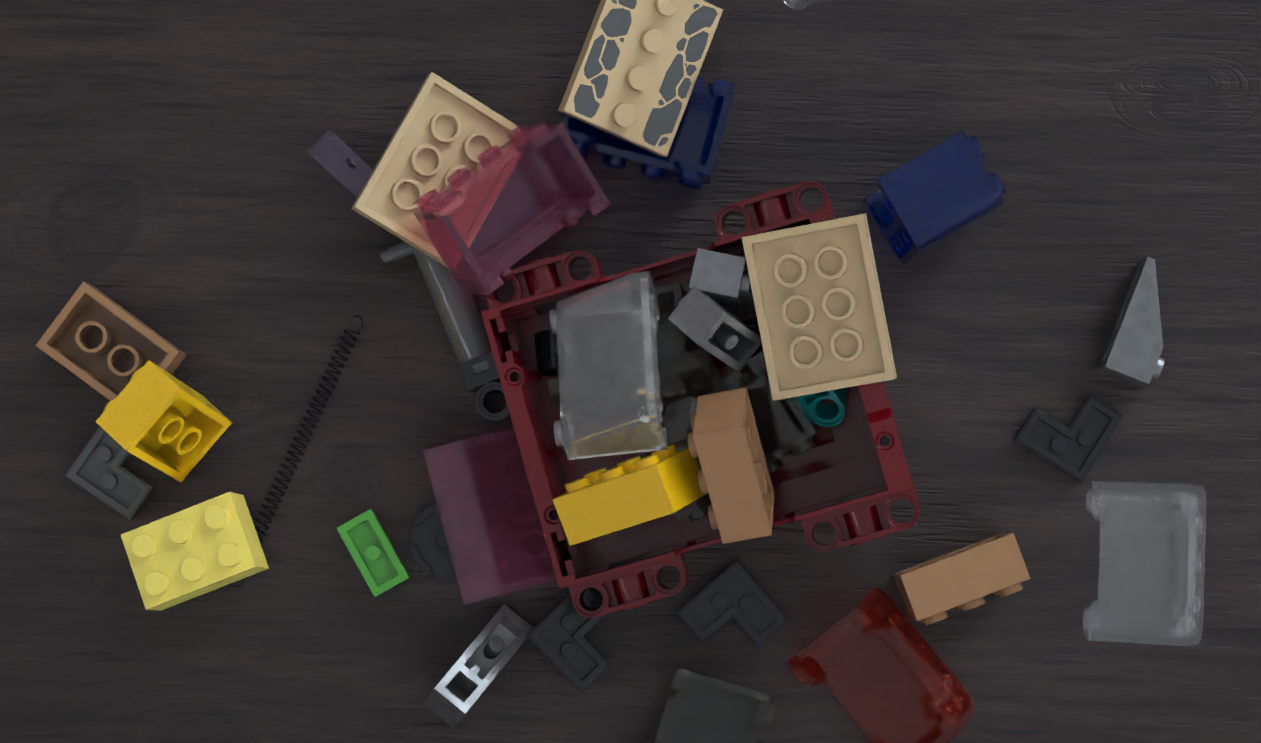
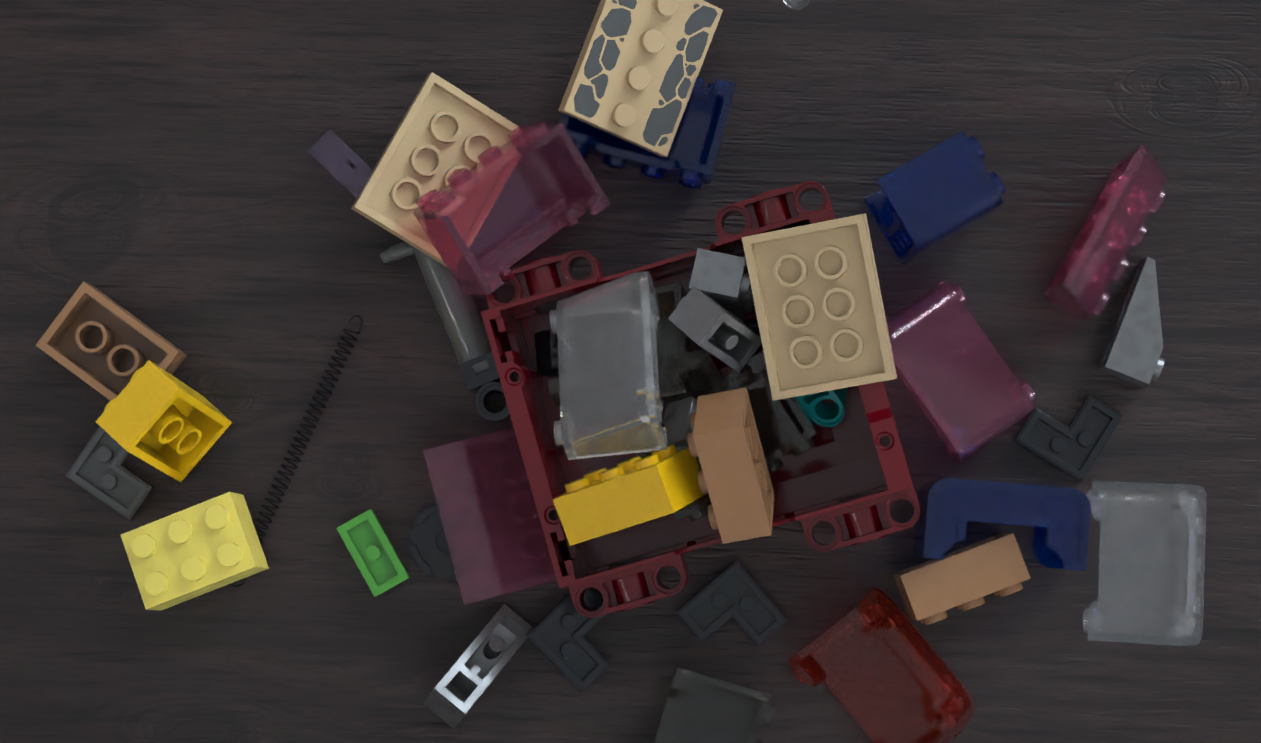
(956, 371): none -> clear pink windscreen
(1056, 513): none -> clear blue windscreen
(1107, 235): none -> clear pink slope

